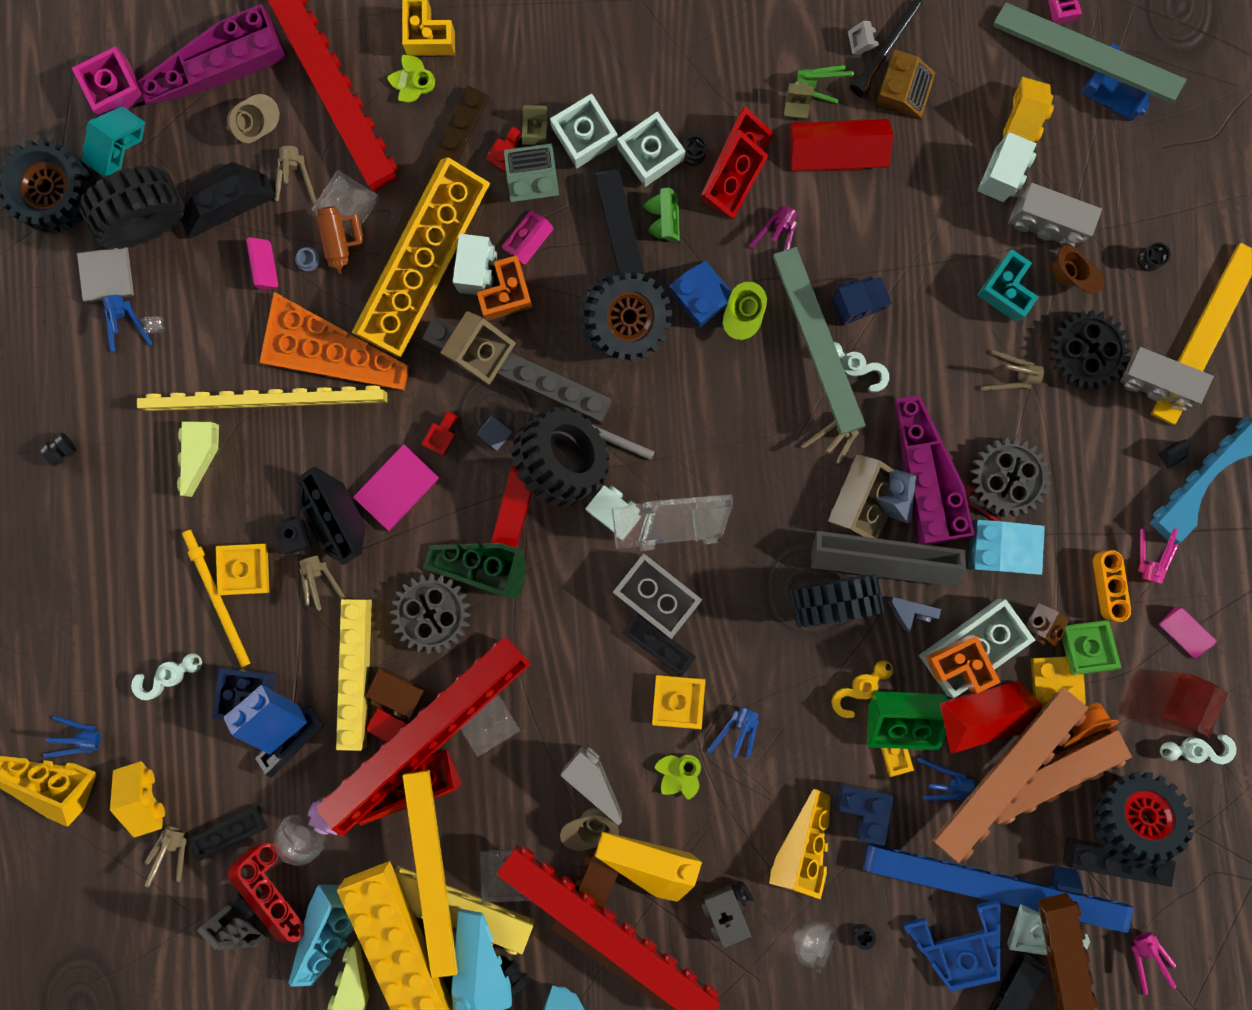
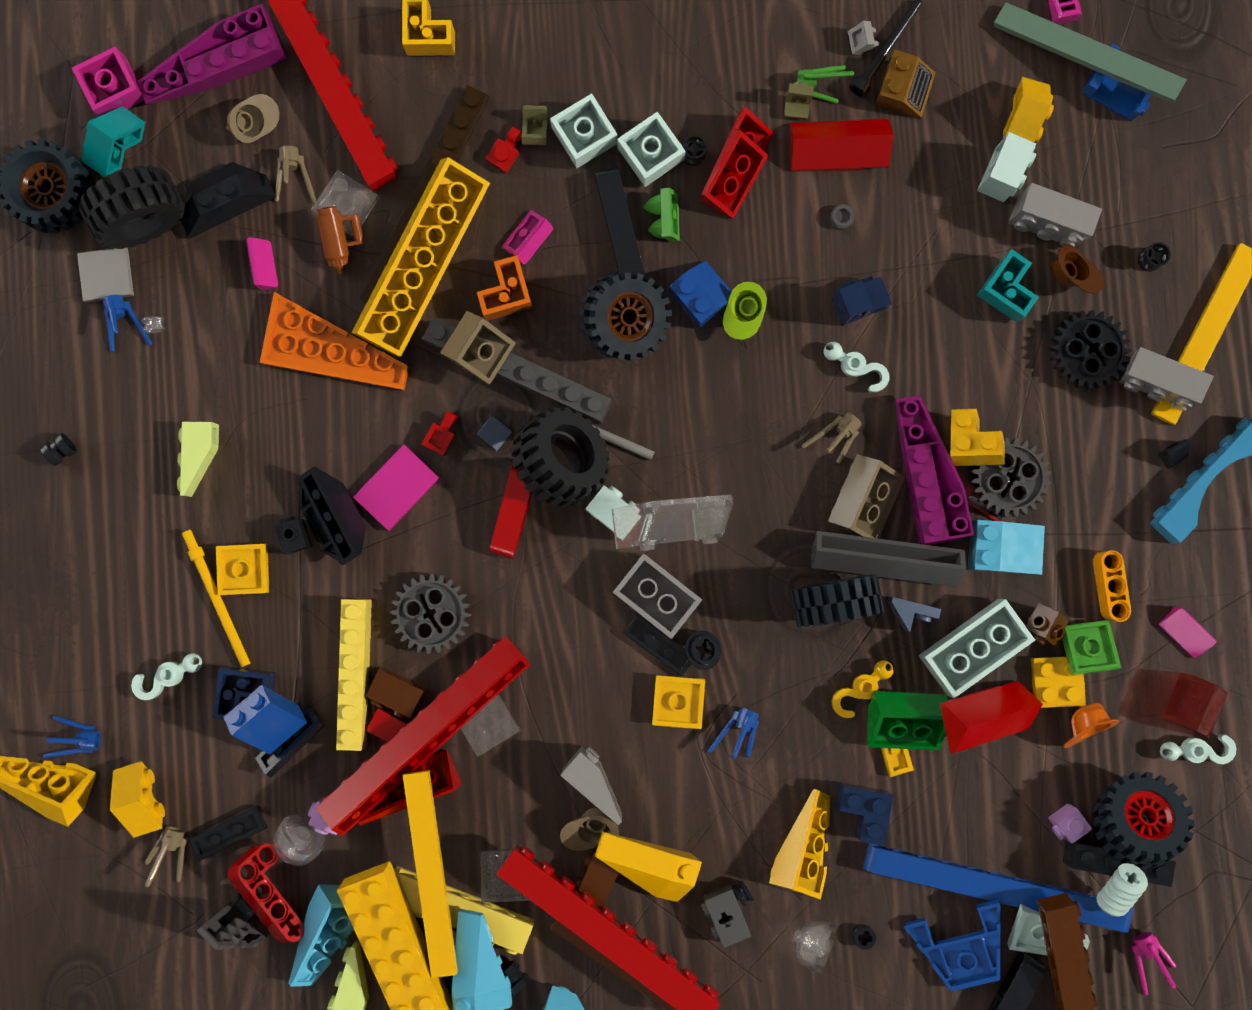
(252, 398): light yellow plate -> none
(307, 259): sand blue plate -> none
(311, 569): dark tan plant -> none
(408, 79): lime plate -> none
(474, 264): light aqua brick -> none
(485, 566): dark green wedge -> none
(531, 172): sand green slope -> none
(676, 777): lime plate -> none
(710, 645): none -> black gear
(784, 220): magenta plant -> none
(819, 341): sand green tile -> none
(842, 217): none -> dark grey tile
(900, 496): sand blue slope -> none
(959, 788): blue plant -> none
(967, 658): orange brick -> none
(974, 447): none -> yellow brick
(1009, 775): nougat brick -> none
(1028, 373): dark tan plant -> none
(1066, 879): dark blue slope -> none
(1069, 769): nougat brick -> none
(1069, 823): none -> lavender brick
(1122, 890): none -> light aqua piece
(1154, 570): dark pink plant -> none

